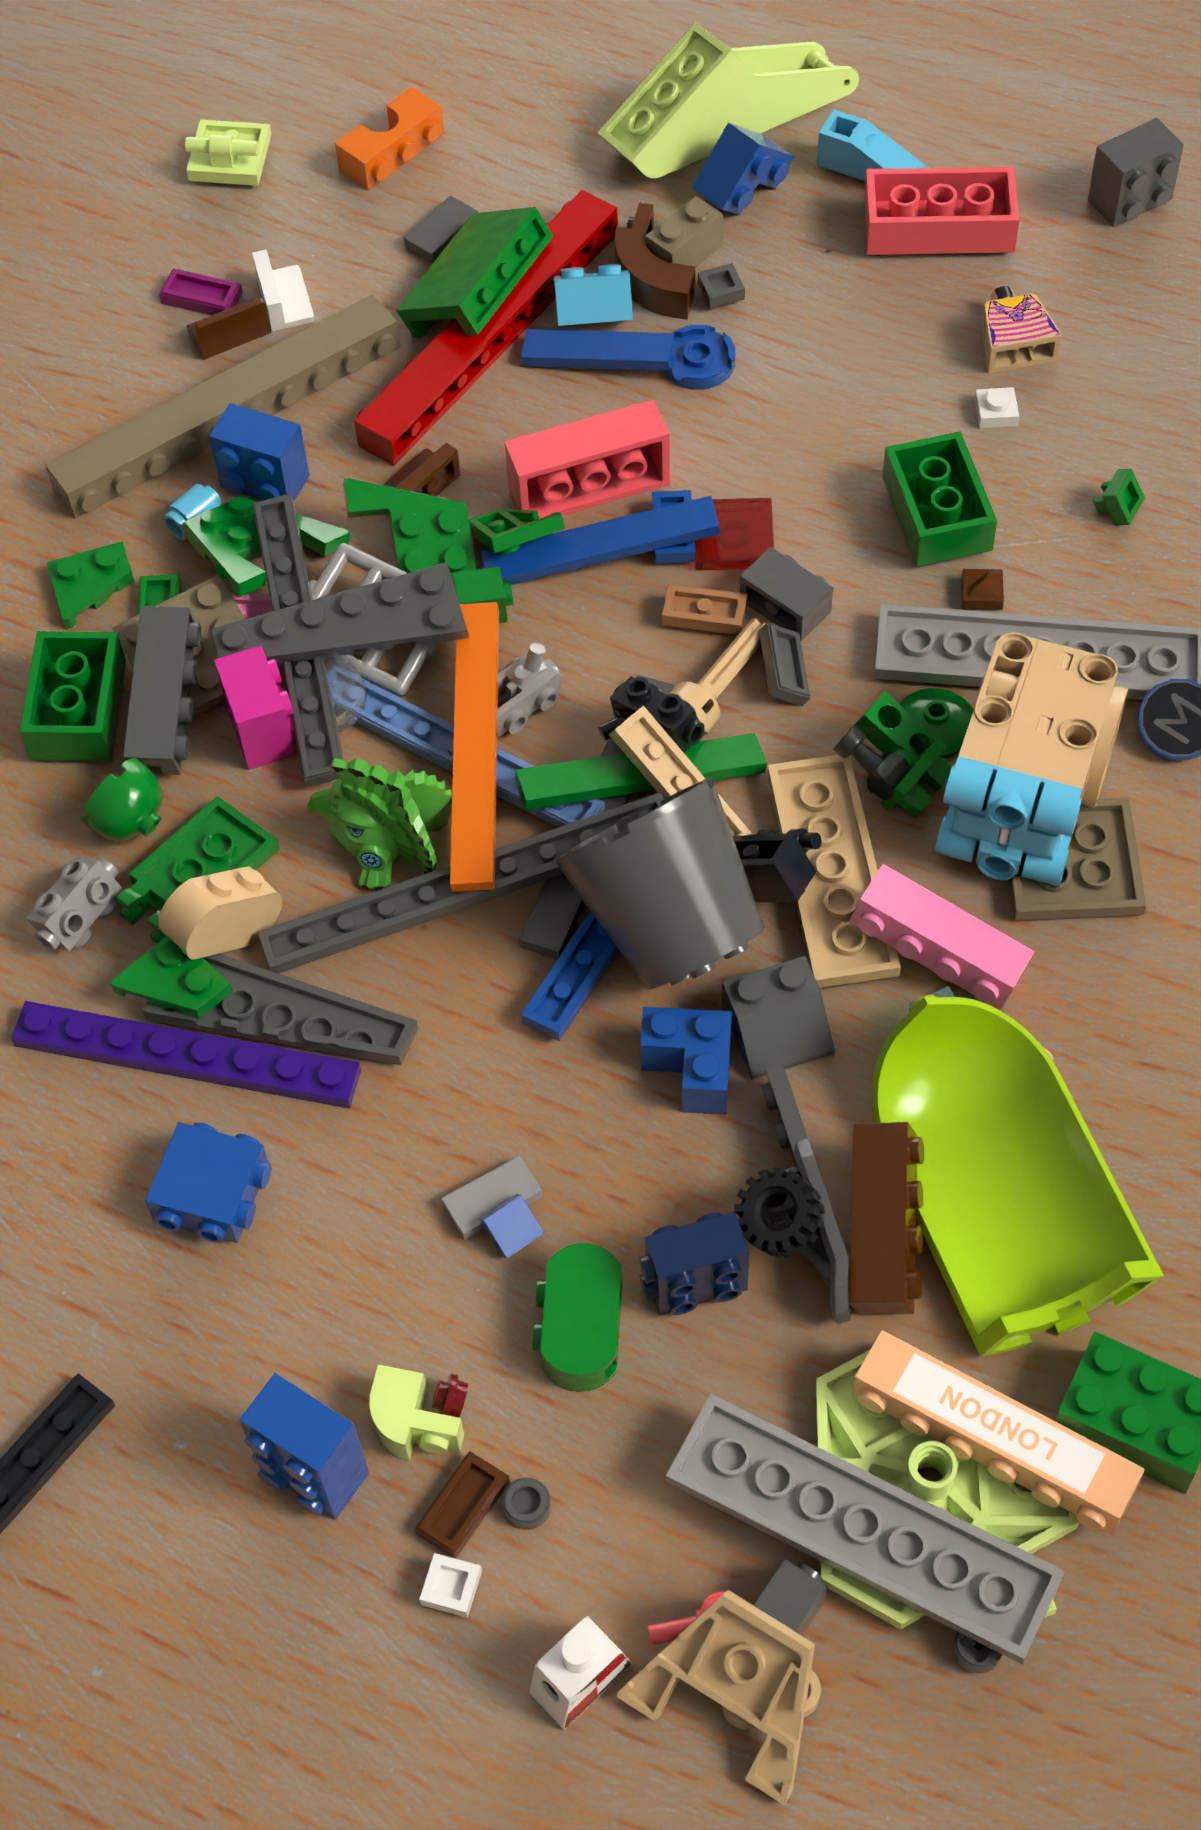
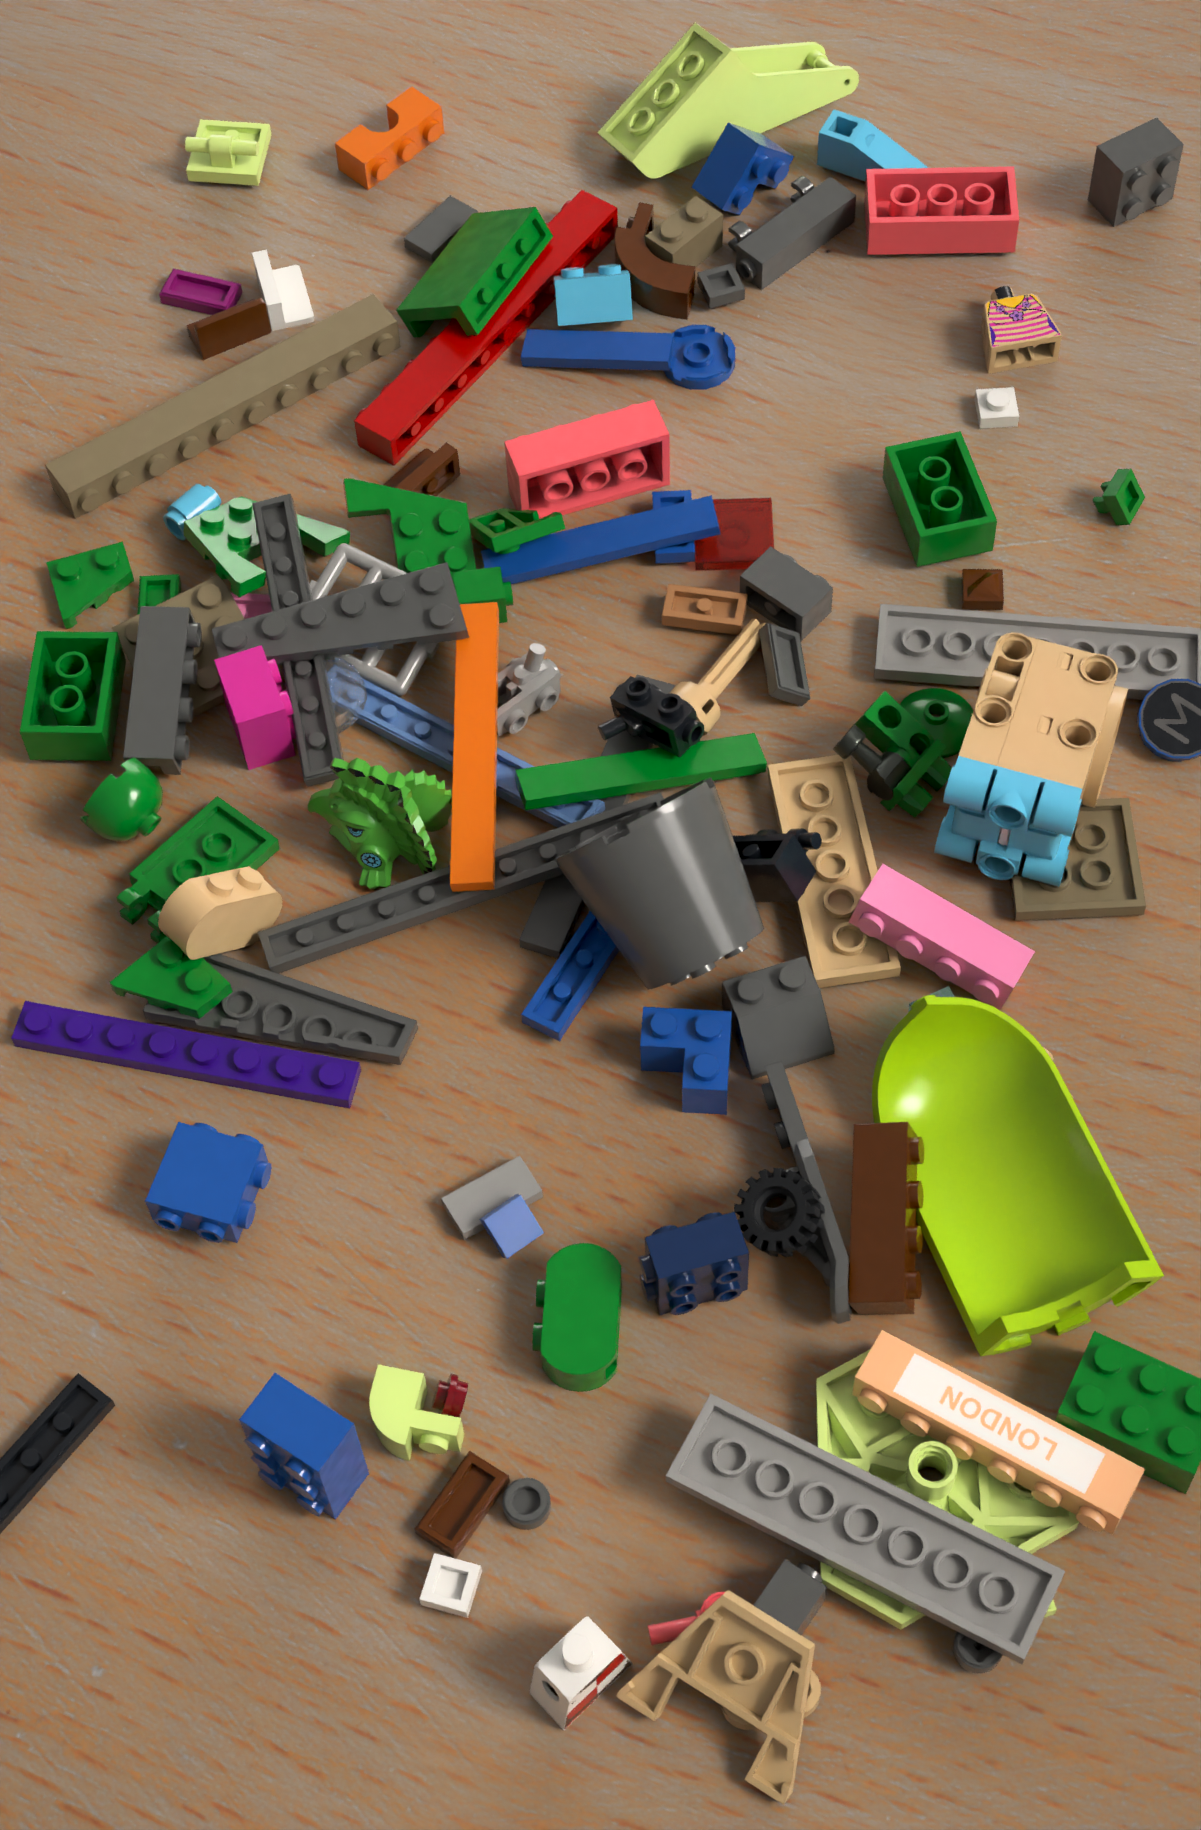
(74, 903): light grey brick -> none
(259, 454): blue brick -> none
(663, 760): tan plate -> none
(794, 233): none -> dark grey brick

